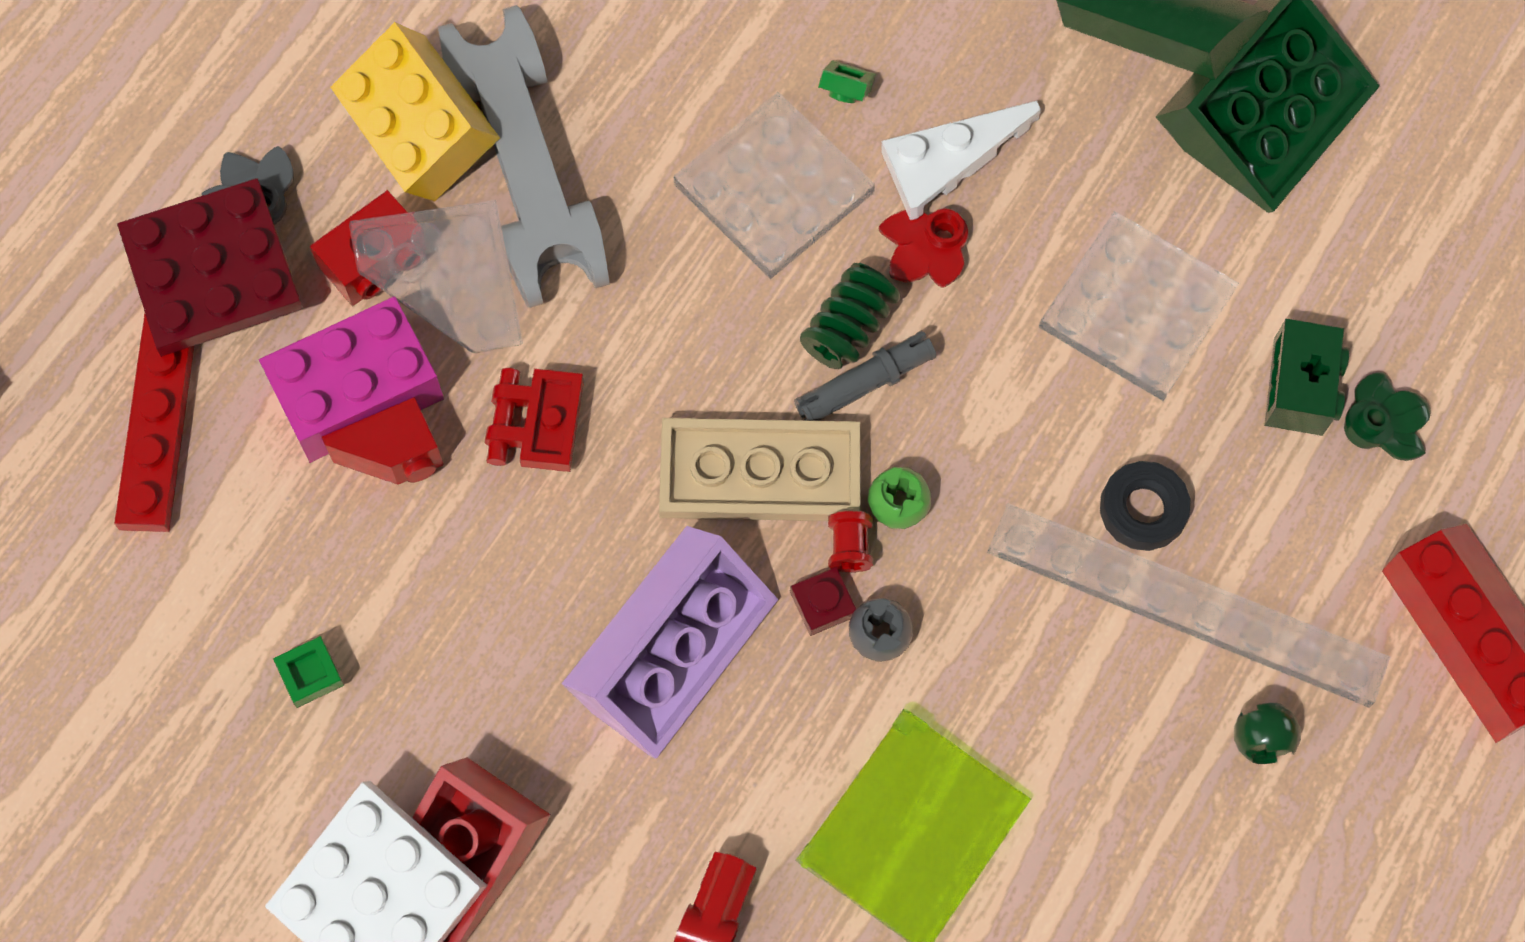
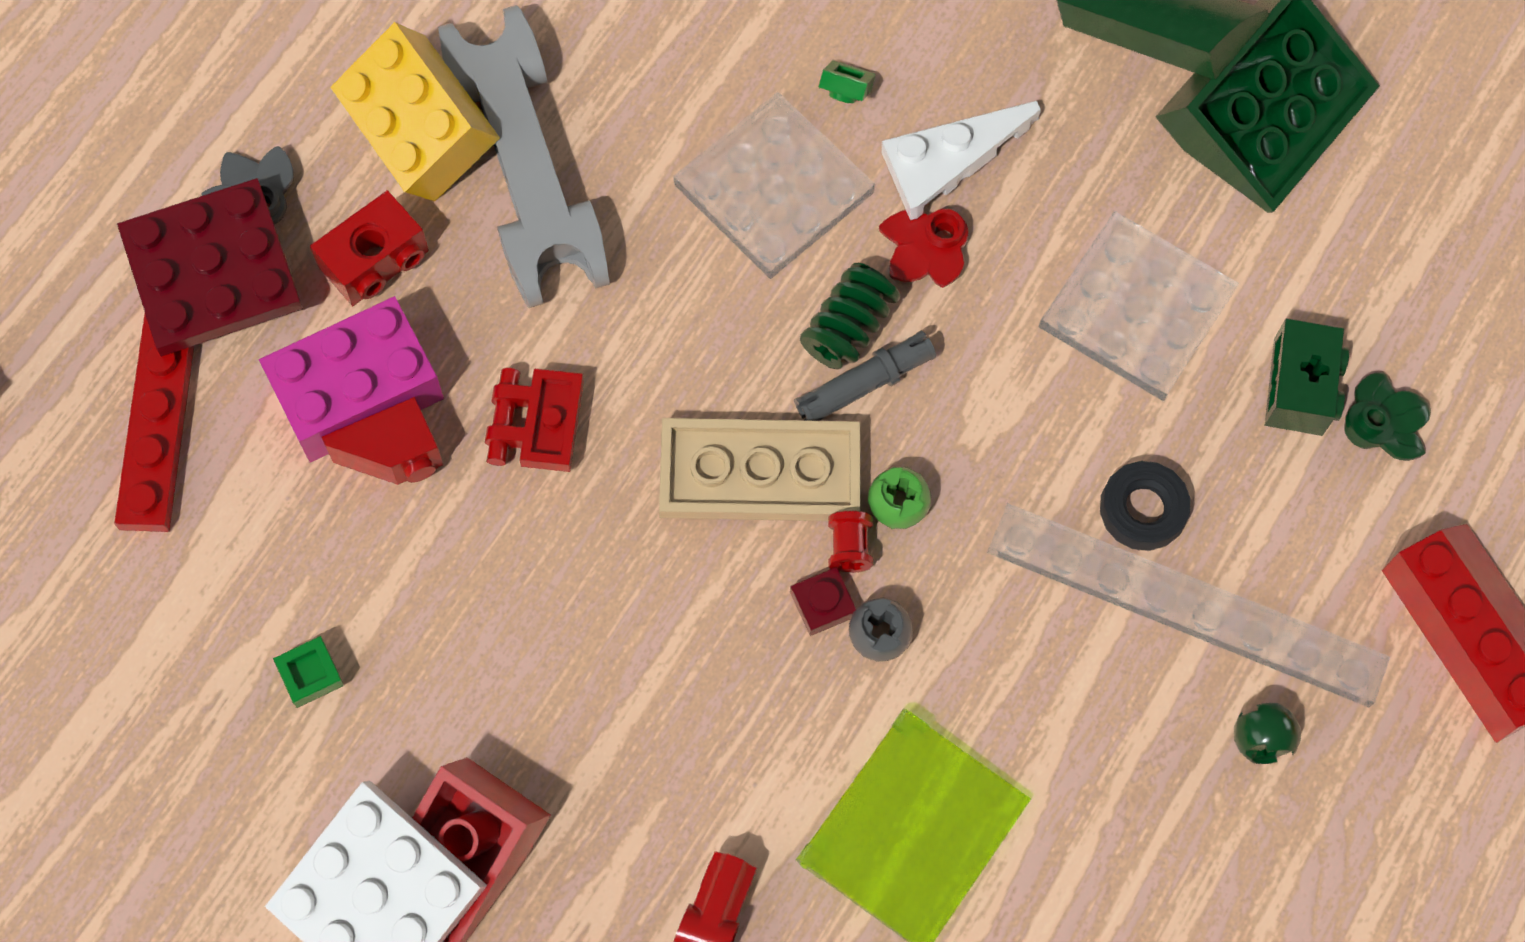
(445, 269): clear plate -> none
(671, 640): lavender slope -> none

